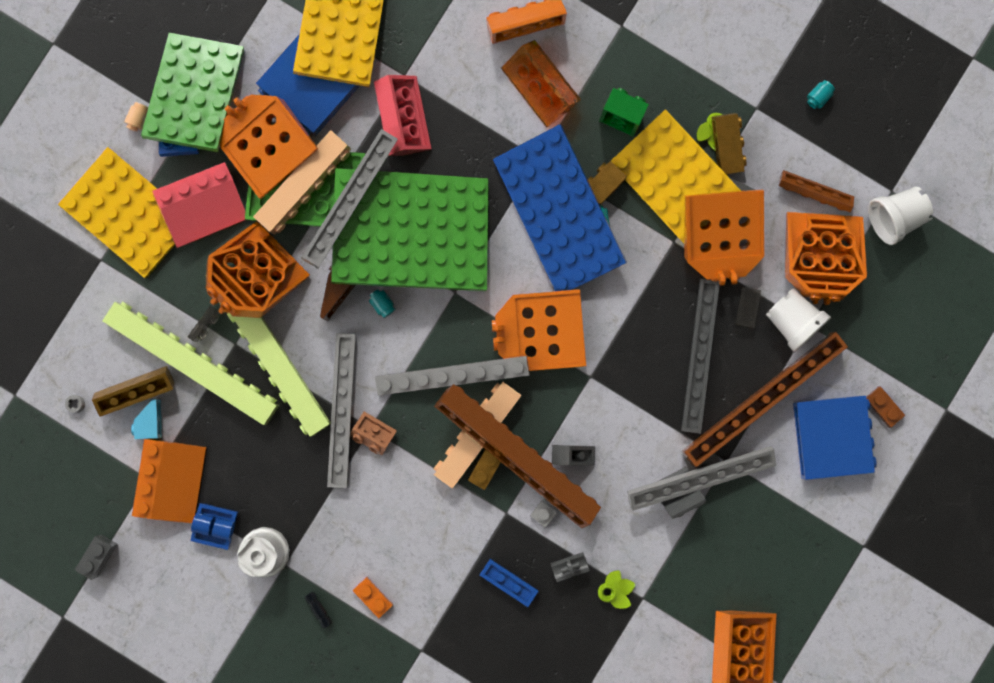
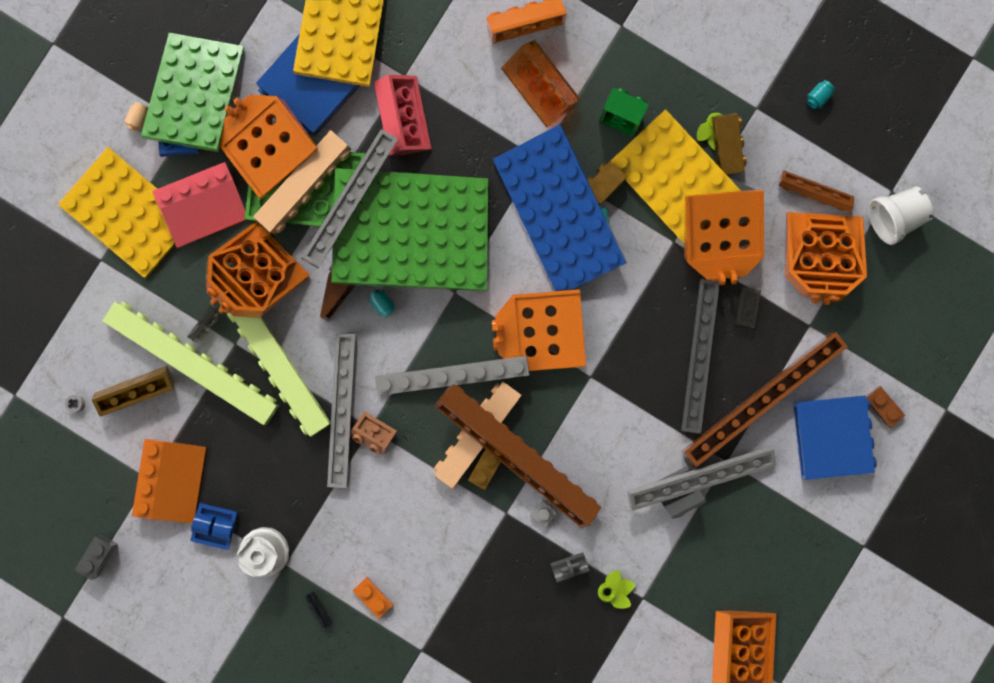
(148, 422): medium azure slope -> none
(508, 582): blue plate -> none
(573, 455): dark grey slope -> none
(797, 319): white piece -> none

